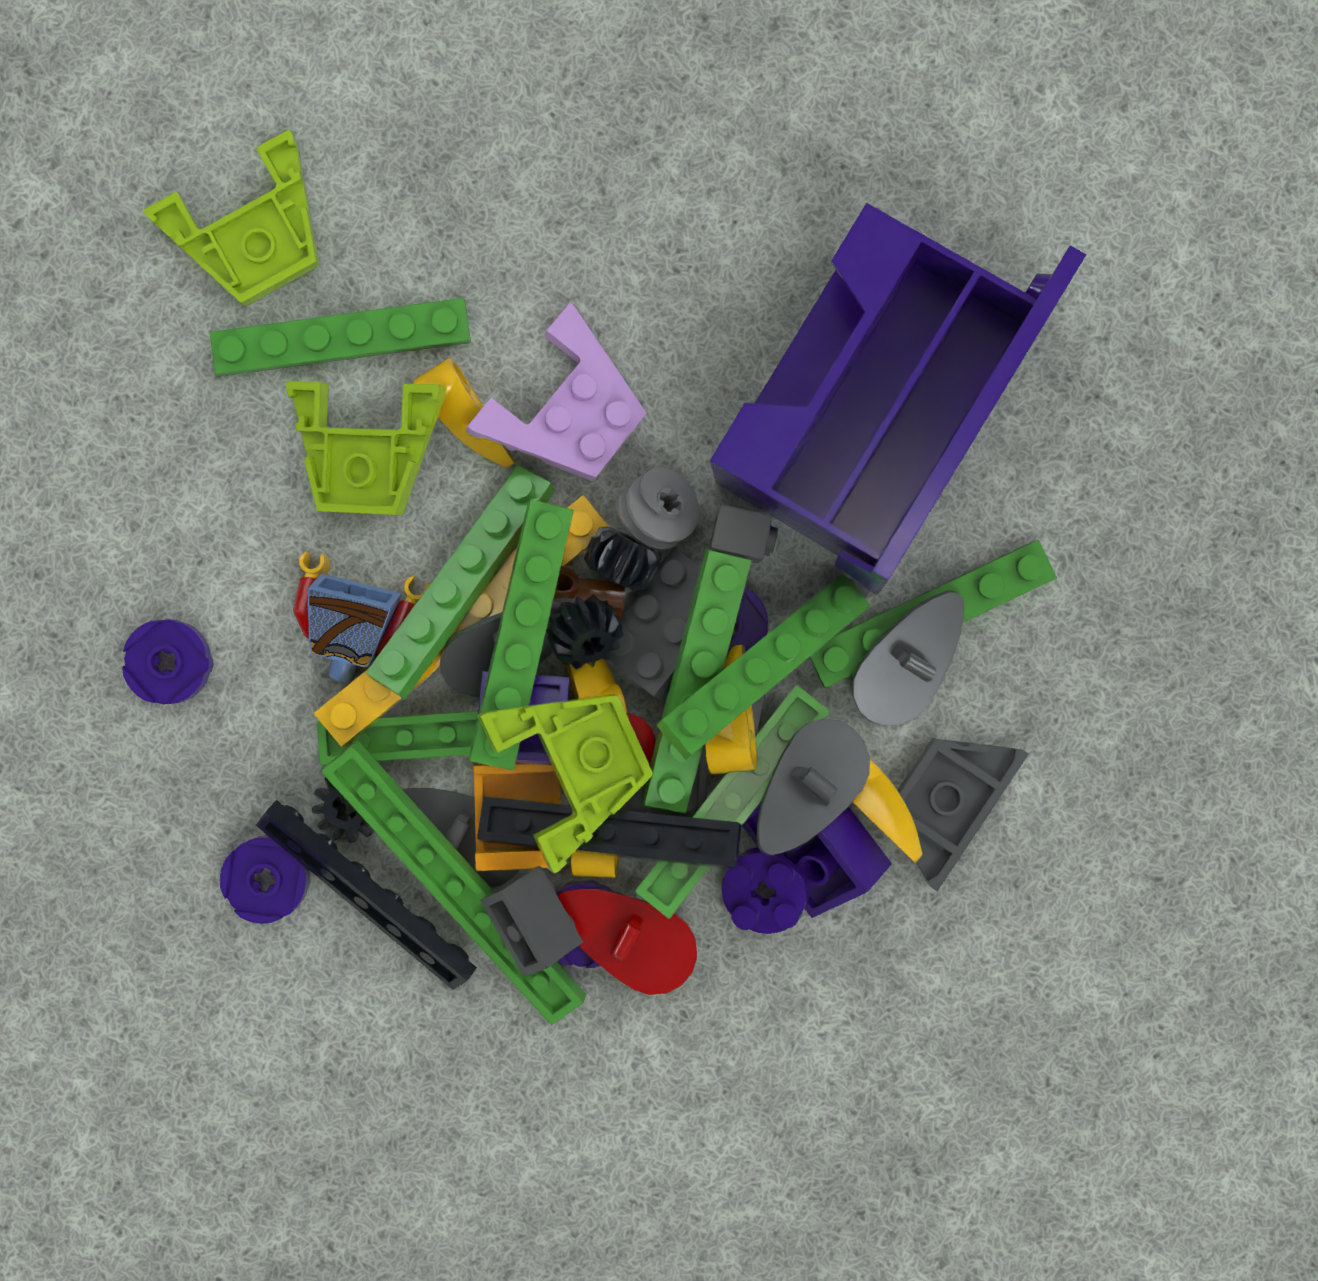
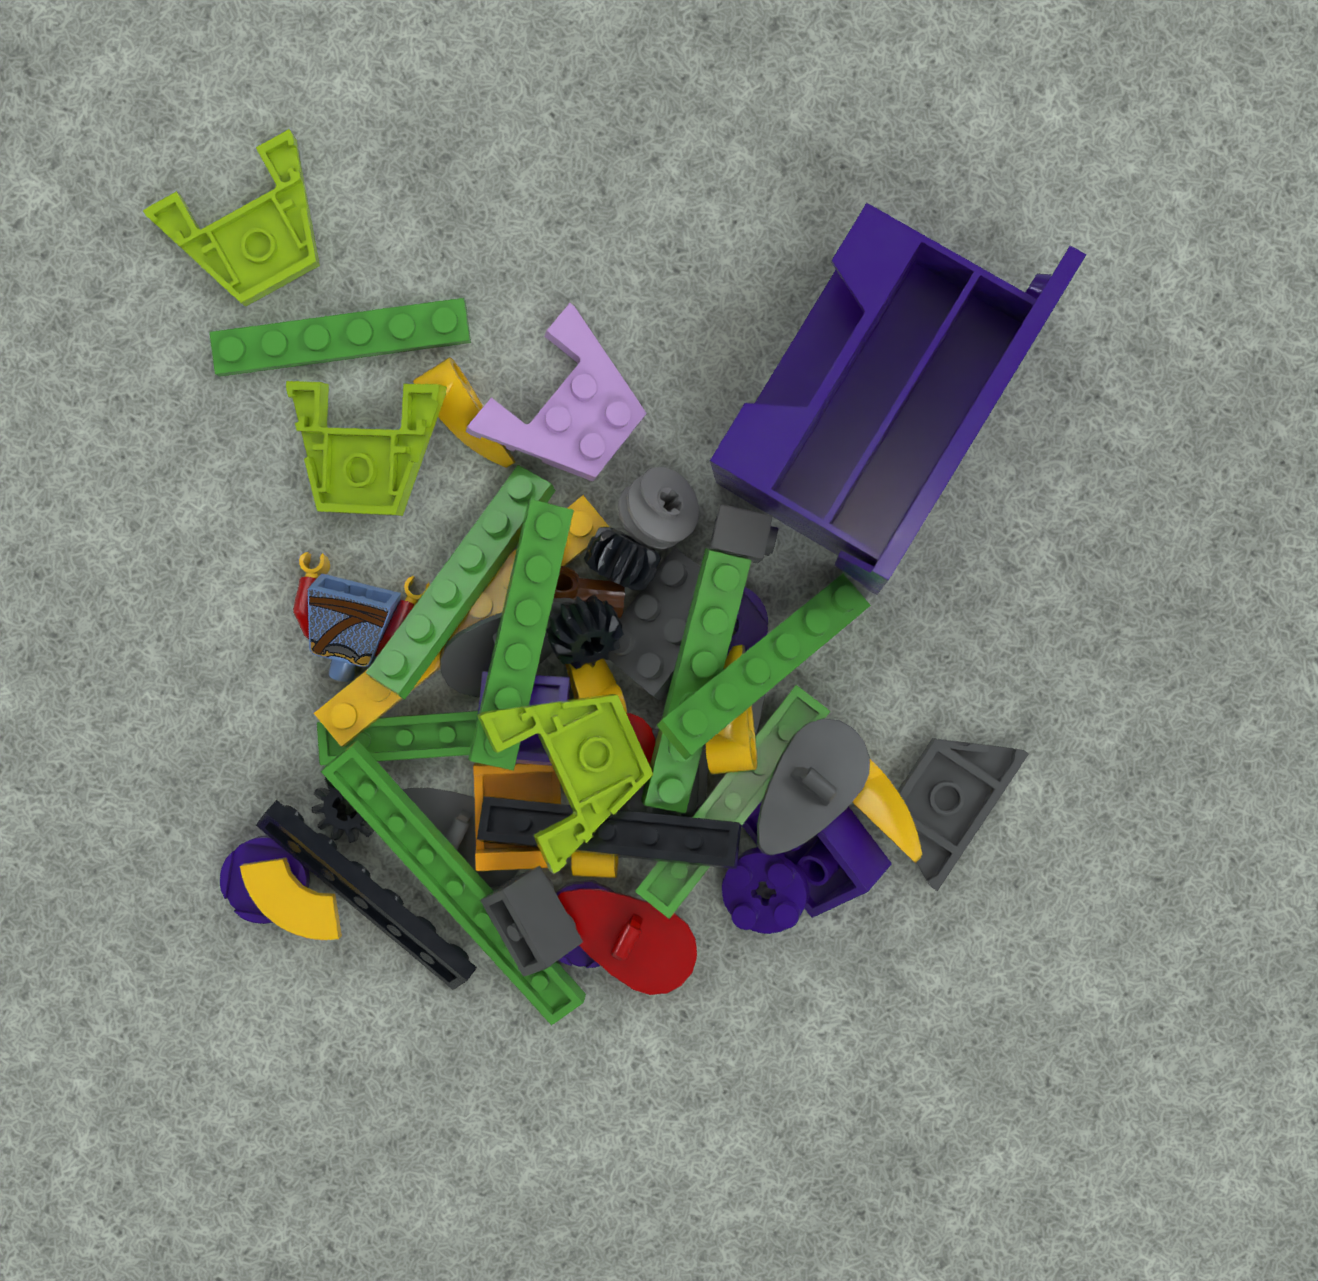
(142, 661): dark purple plate -> none
(290, 903): none -> yellow tile
(909, 661): dark grey shield -> none
(980, 589): bright green plate -> none

